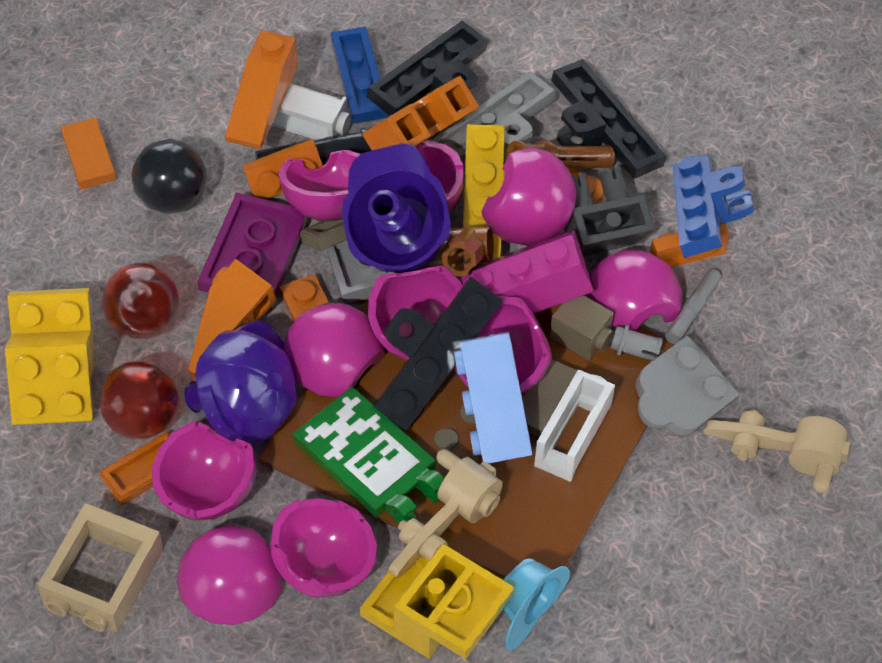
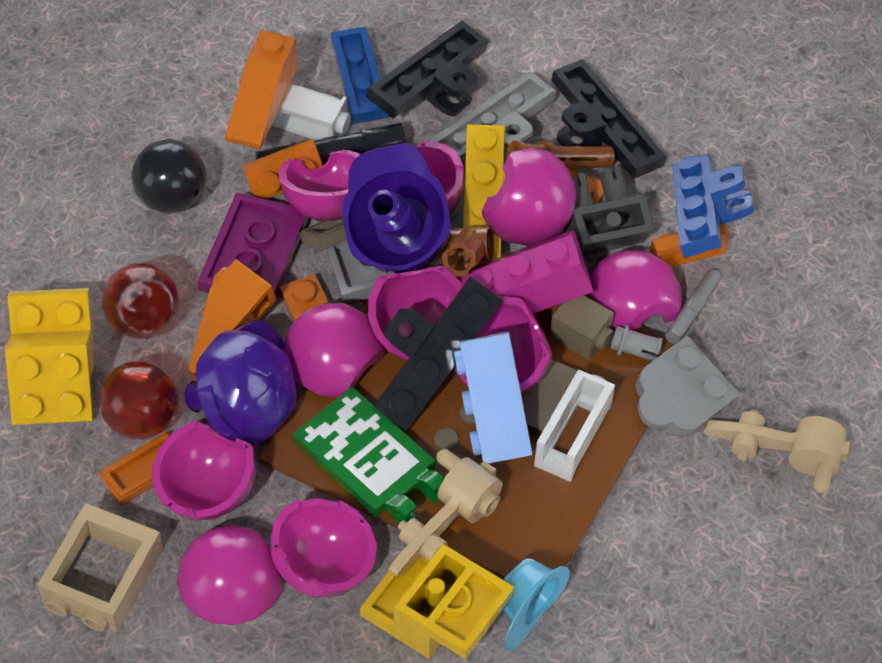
(88, 153): orange tile -> none
(424, 117): orange arch -> none

